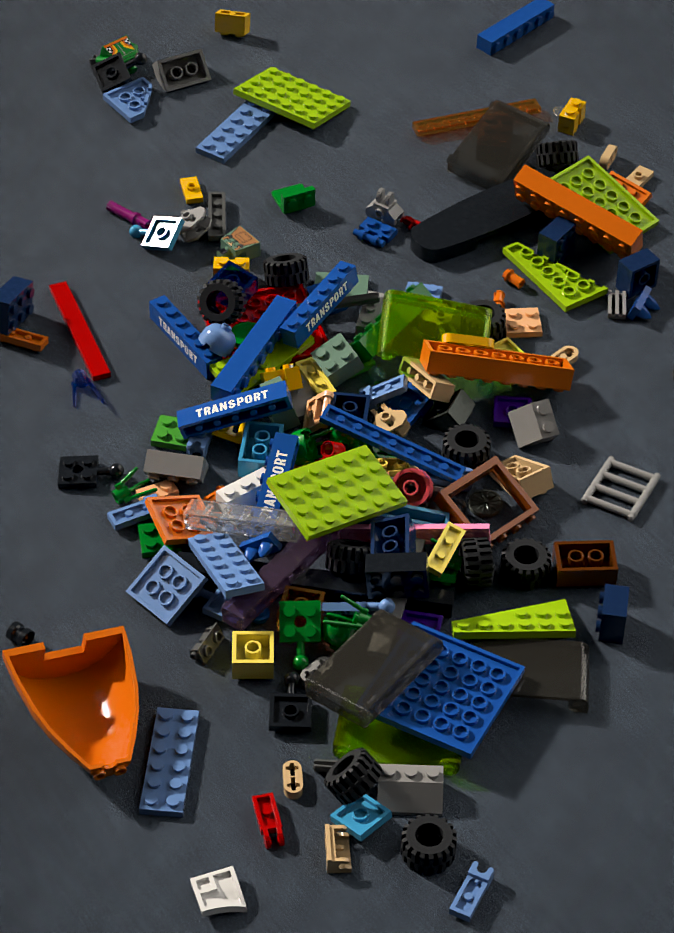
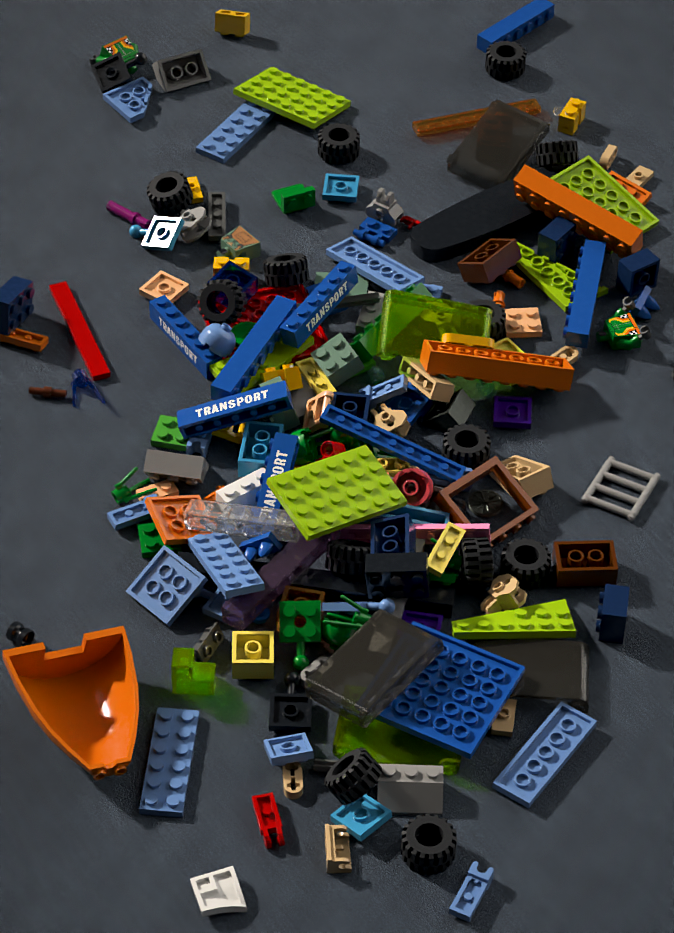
(47, 392): none -> copper bar
(90, 470): black plate -> none
(165, 285): none -> light nougat plate
(169, 193): none -> black tyre
(191, 676): none -> clear neon green brick
(288, 749): none -> medium blue plate
(338, 143): none -> black tyre
(340, 187): none -> dark azure plate
(374, 265): none -> medium blue plate
(490, 260): none -> reddish brown brick
(503, 595): none -> tan hinge
(504, 722): none -> tan plate
(505, 60): none -> black tyre
(533, 423): light grey slope -> none
(544, 754): none -> medium blue plate
(585, 293): none -> blue brick
(616, 295): light grey tile -> none
(622, 330): none -> torso

